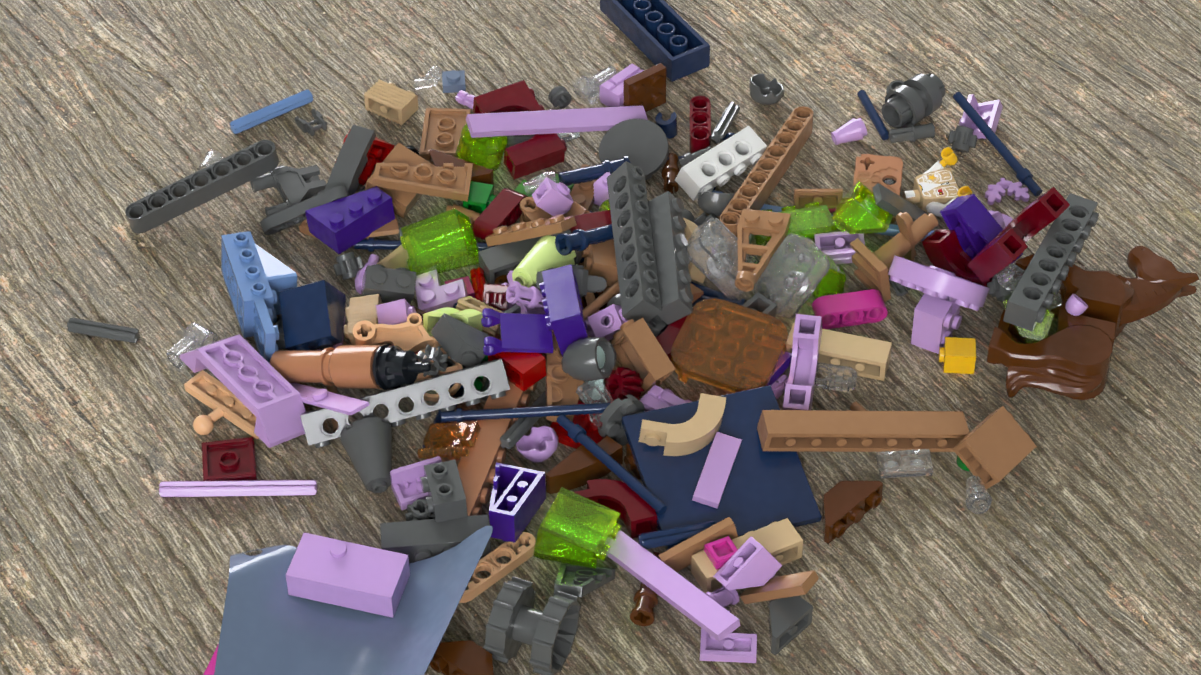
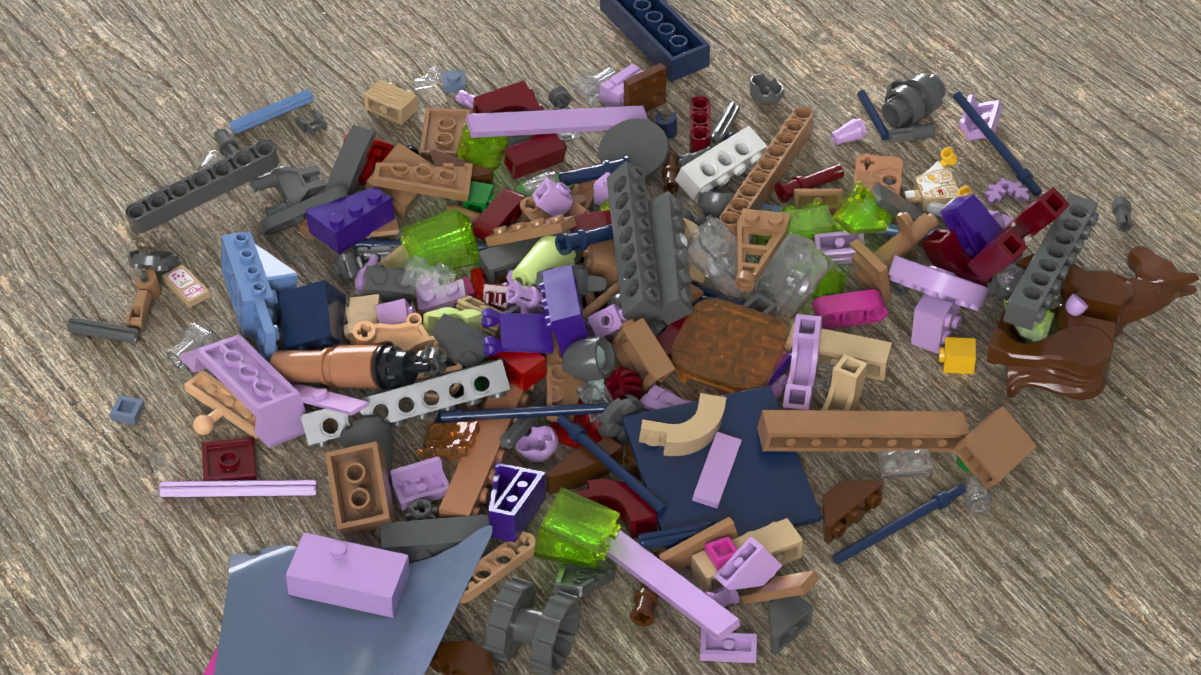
(127, 410): none -> sand blue plate
(145, 293): none -> medium nougat piece
(158, 259): none -> dark grey plate
(186, 286): none -> tile
(226, 144): none -> dark grey axle
(360, 488): none -> medium nougat brick
(381, 251): none -> dark grey axle
(427, 277): none -> clear bracket
(444, 491): dark grey brick -> none
(786, 190): none -> dark red pin
(846, 384): none -> tan arch
(939, 501): none -> dark blue bar
(962, 139): dark grey gear -> none
(1121, 209): none -> dark grey animal

